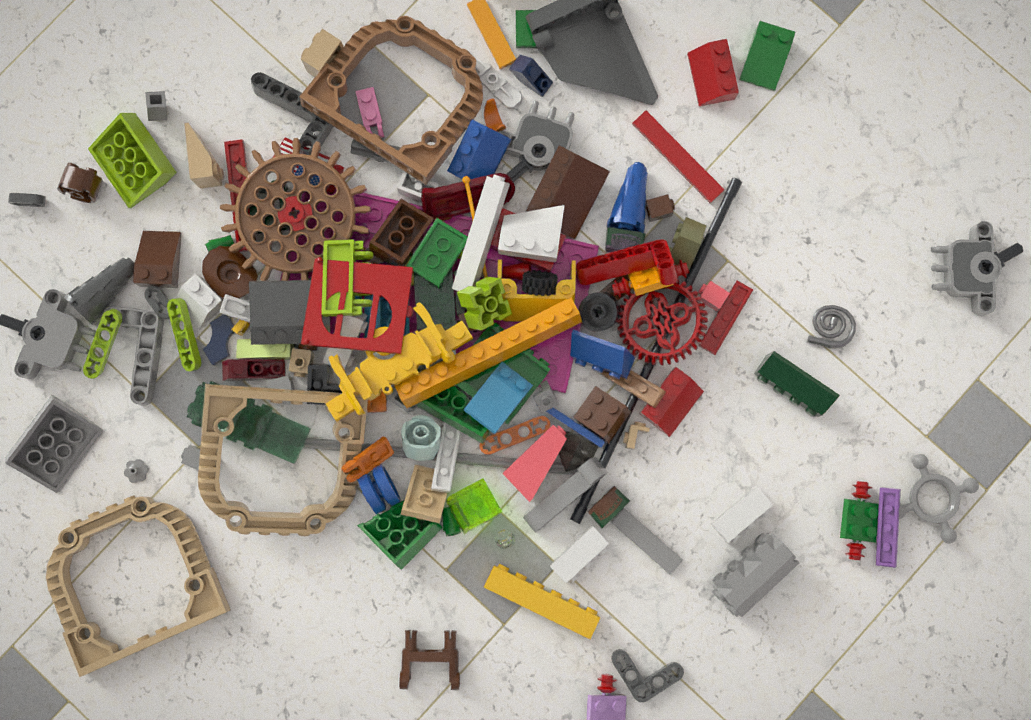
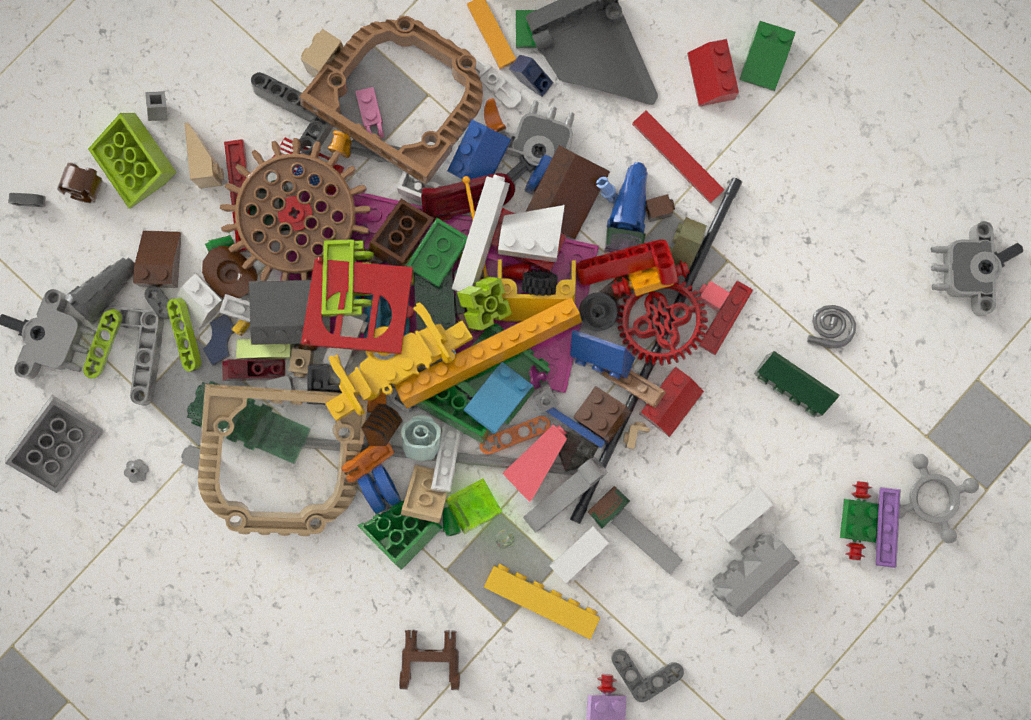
(96, 652): tan arch -> none
(341, 143): none -> light orange piece
(381, 425): none -> reddish brown brick
(536, 376): none -> magenta plant
(538, 173): none -> blue tile
(607, 190): none -> light blue axle

